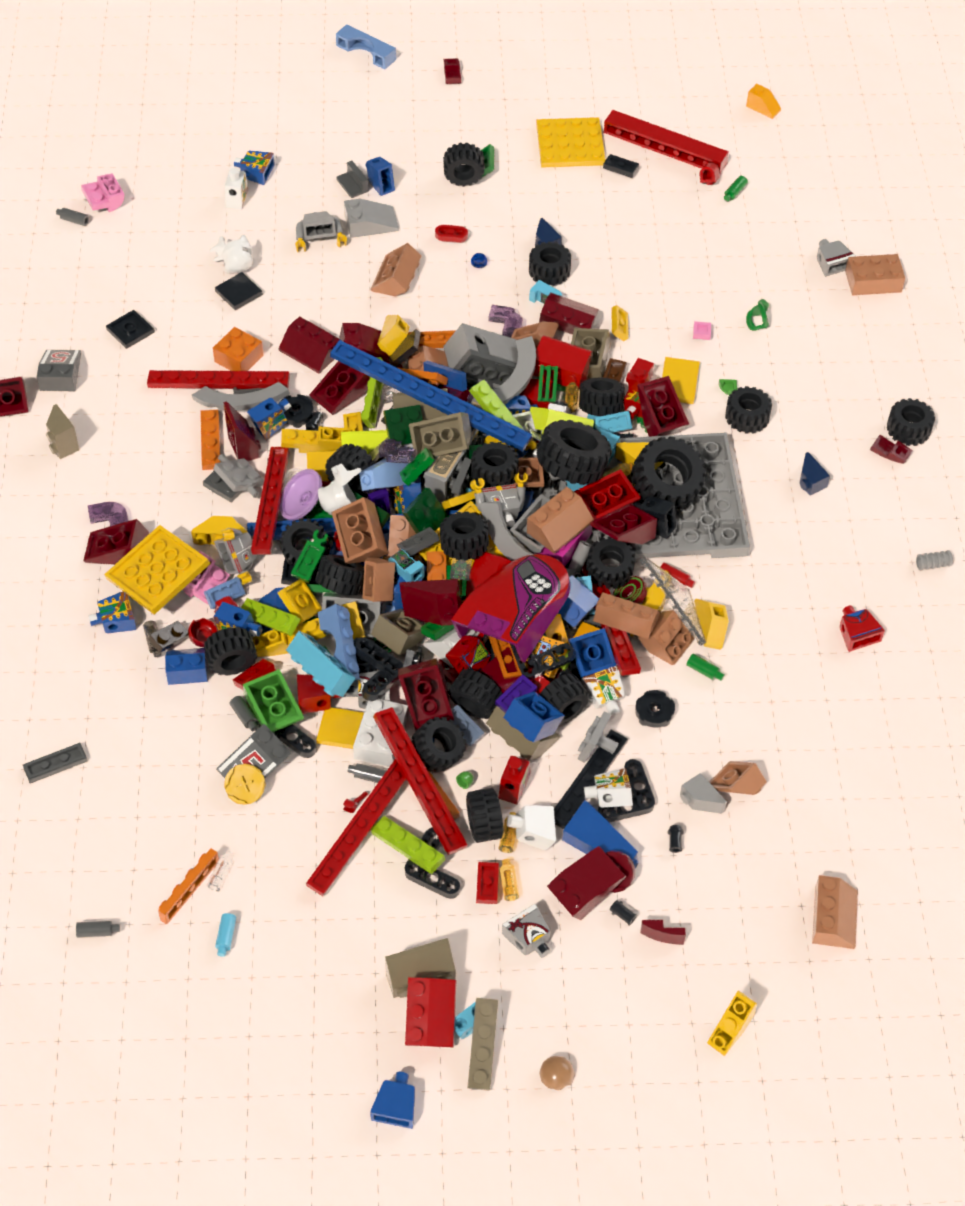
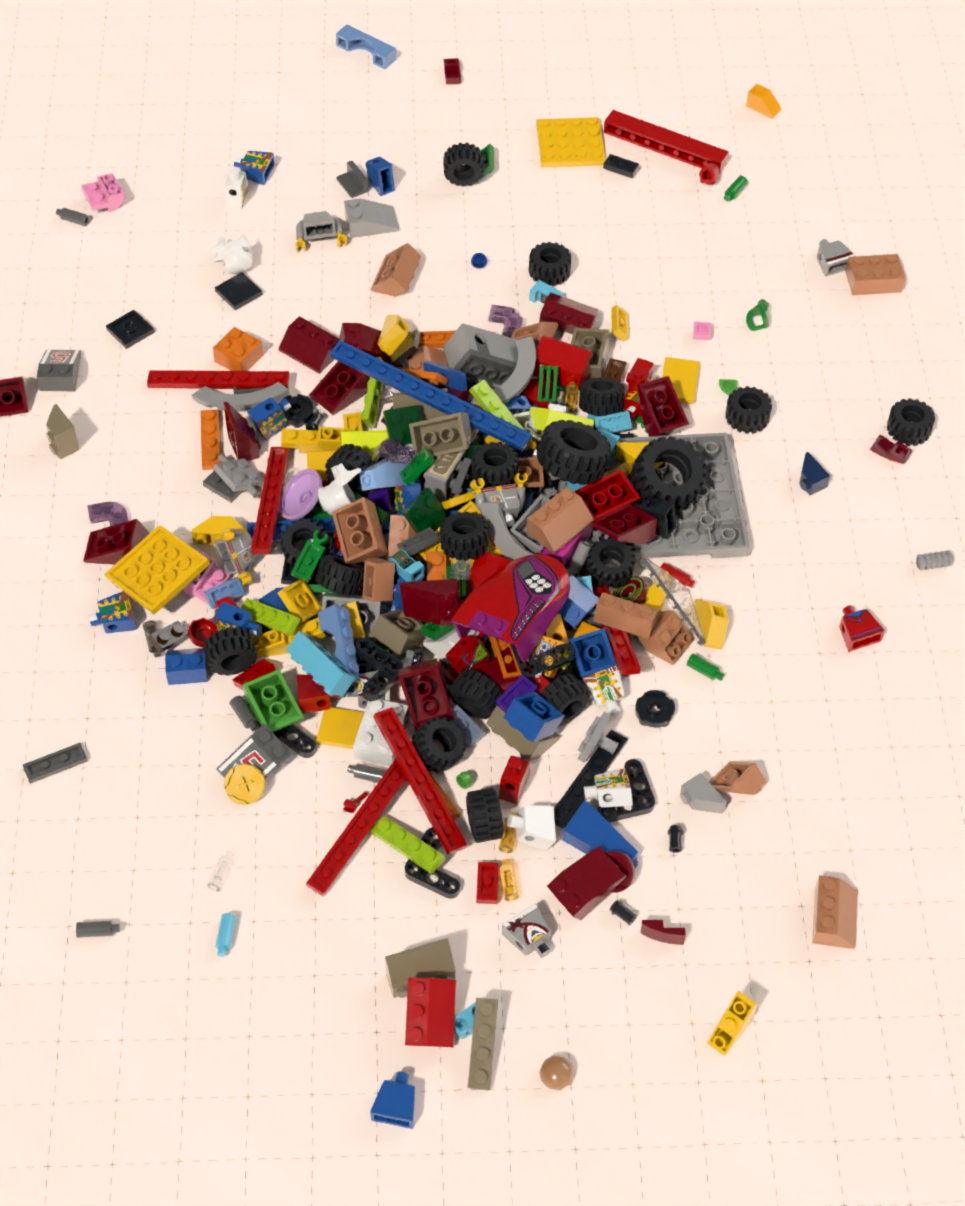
(192, 881): orange plate -> none
(451, 233): red plate -> none
(546, 233): dark blue slope -> none

